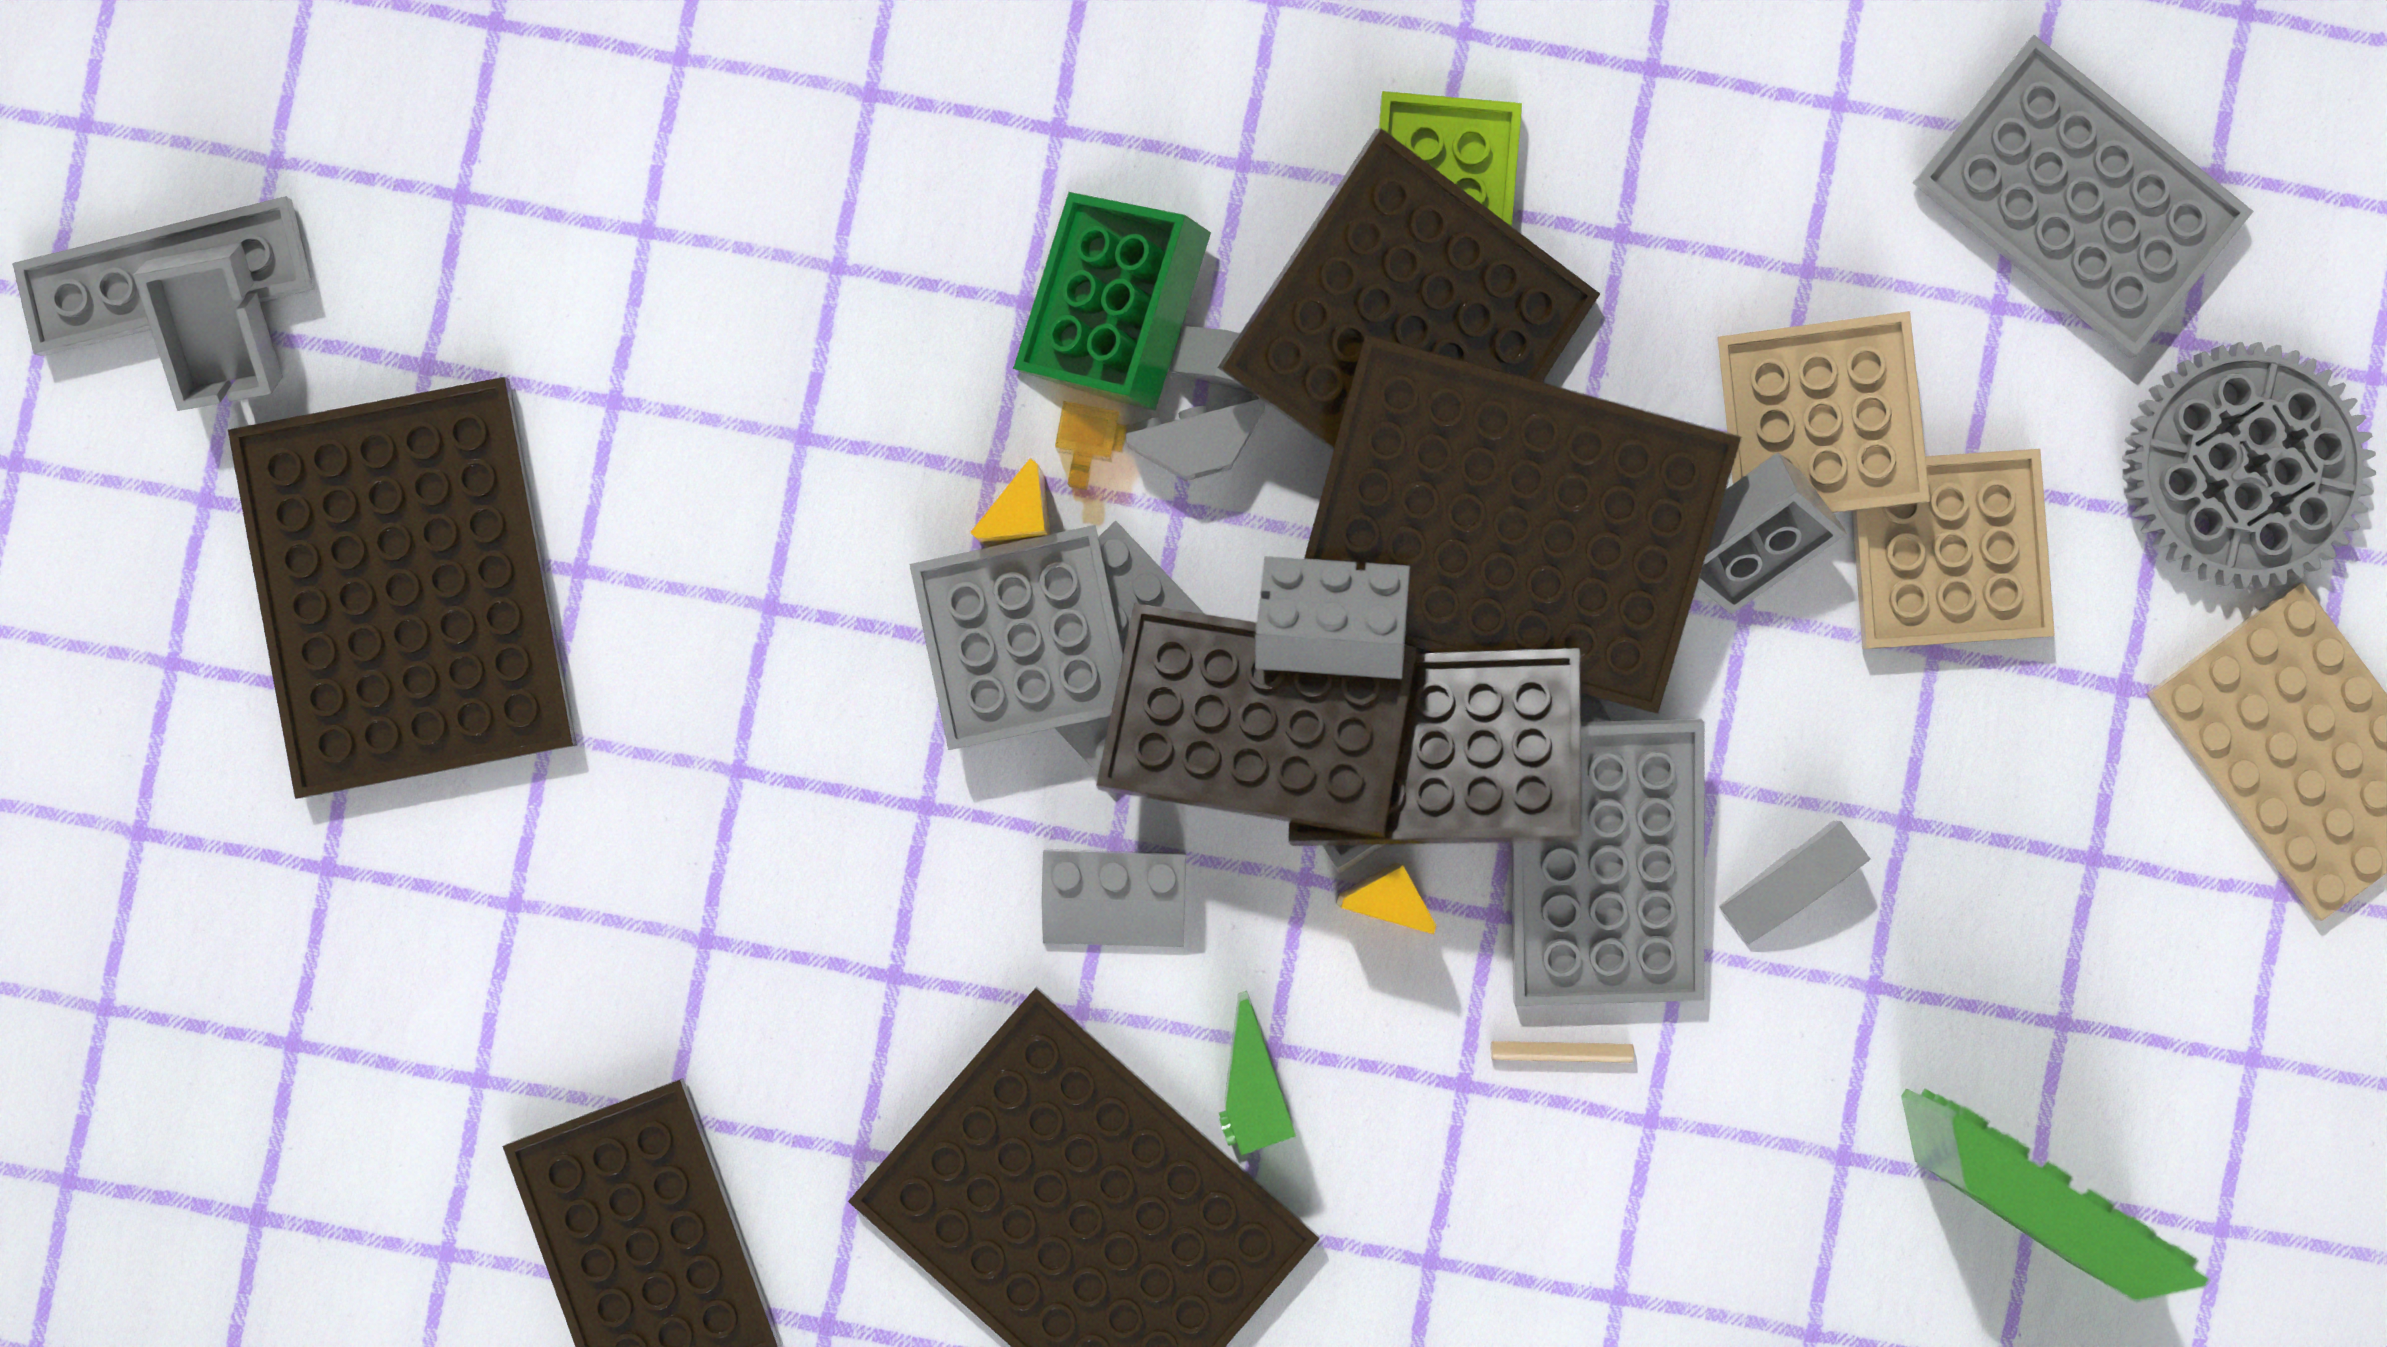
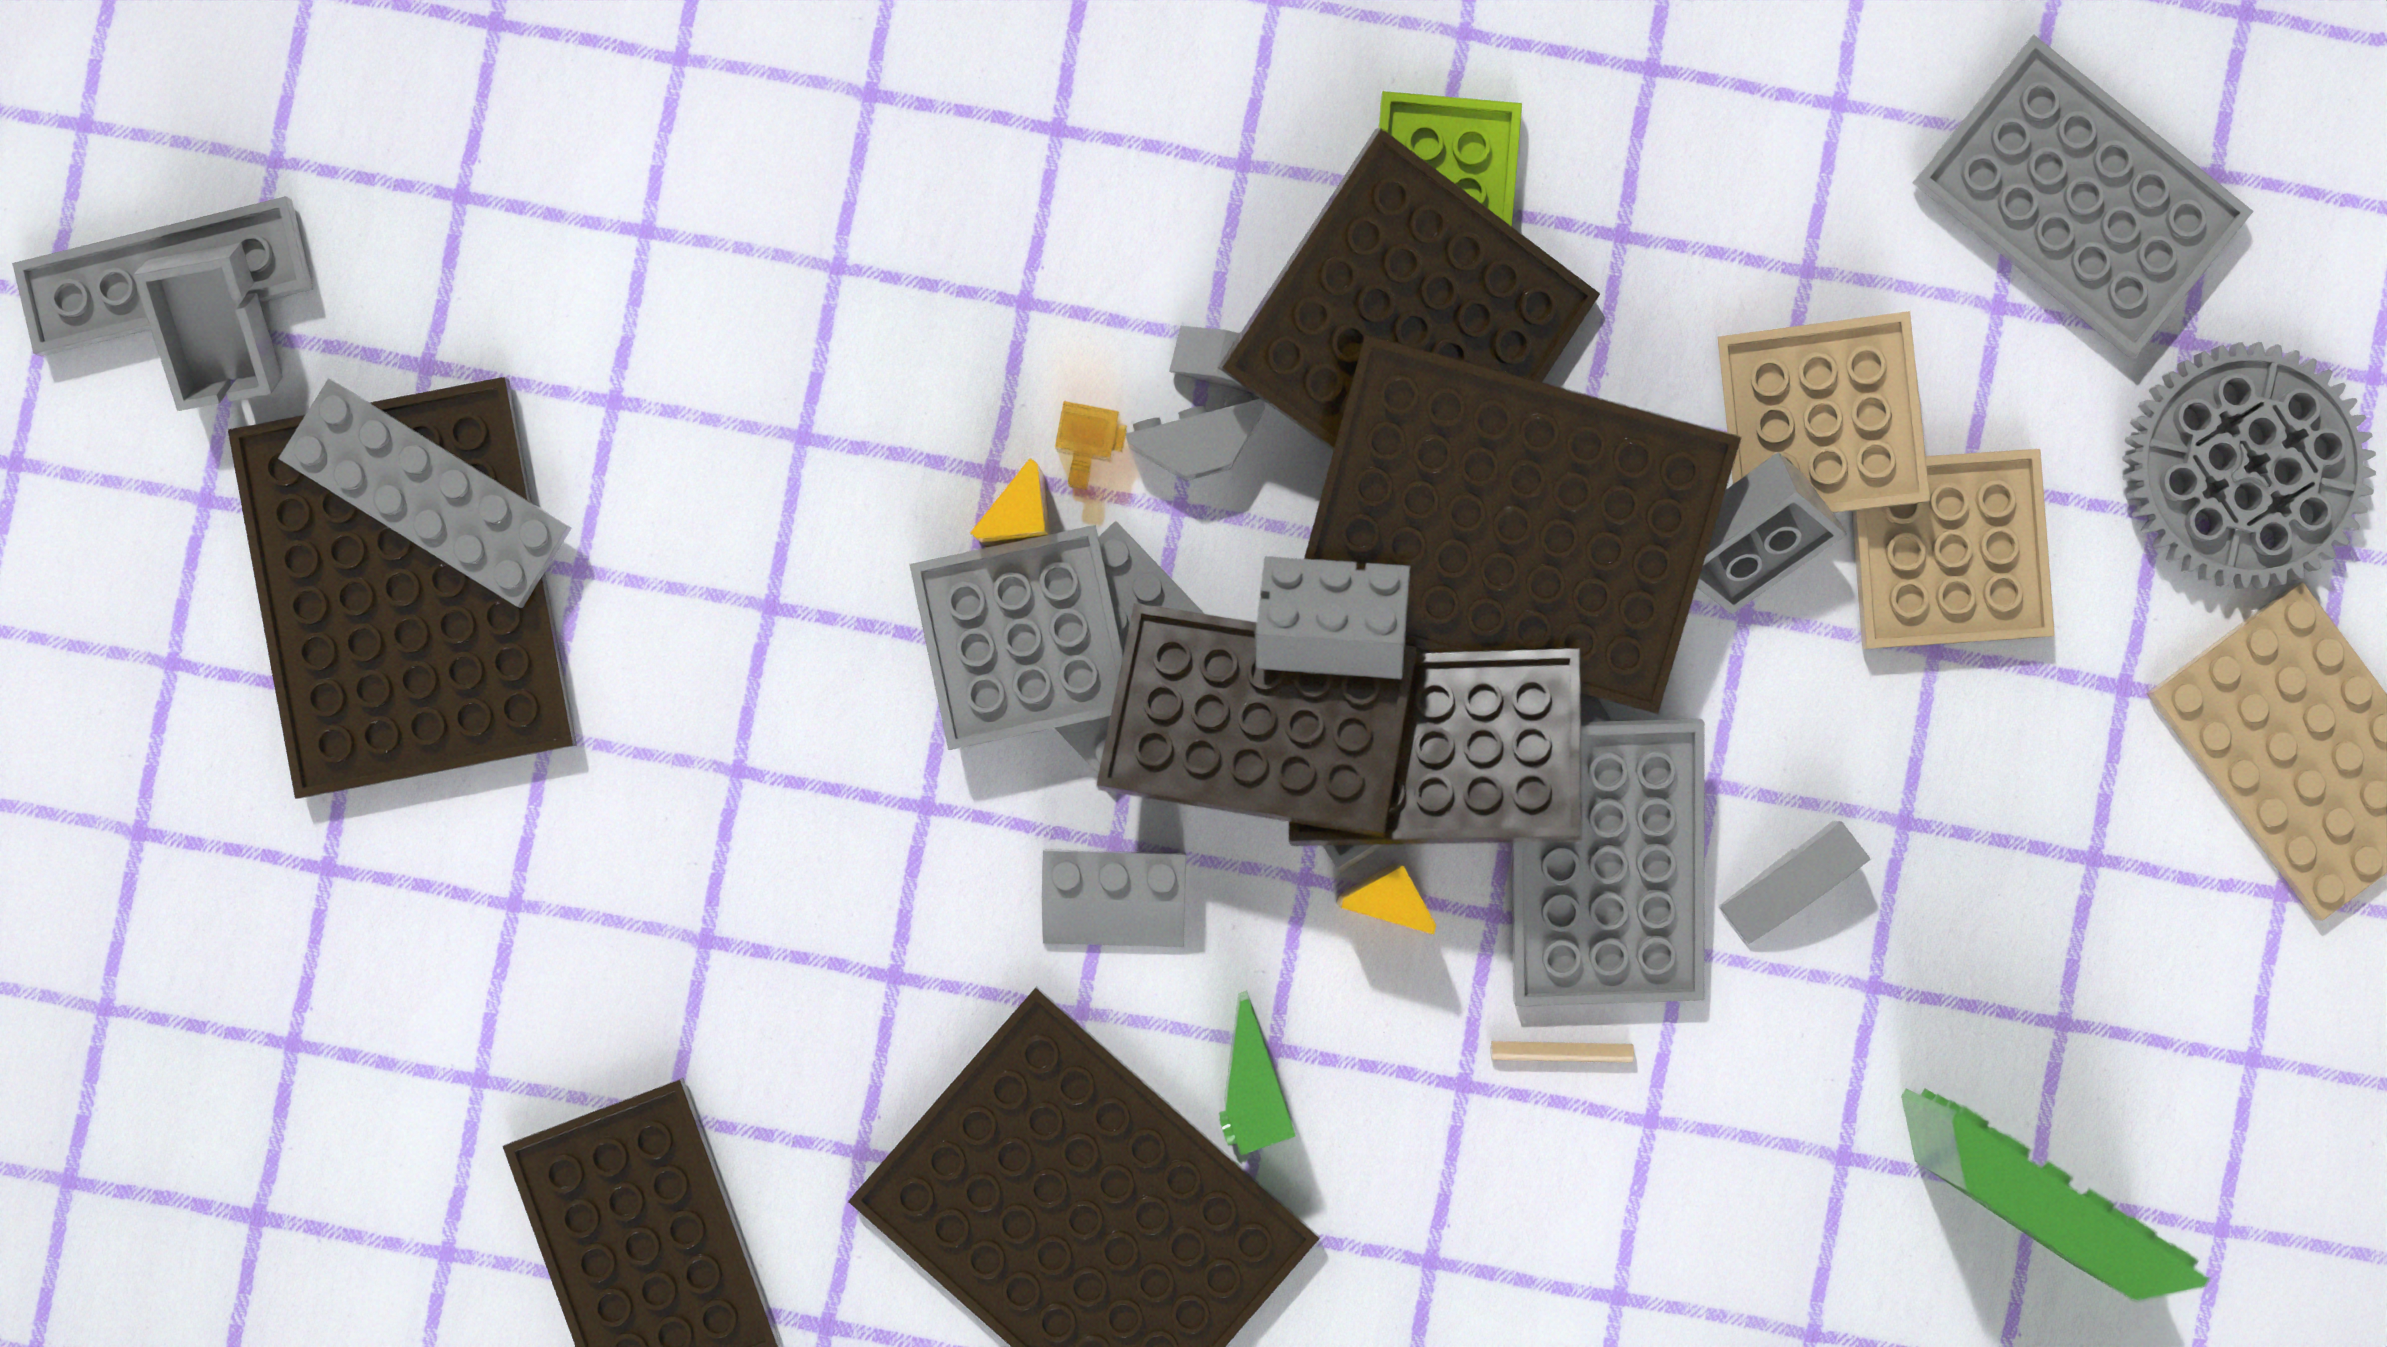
(425, 493): none -> light grey plate
(1113, 299): green slope -> none

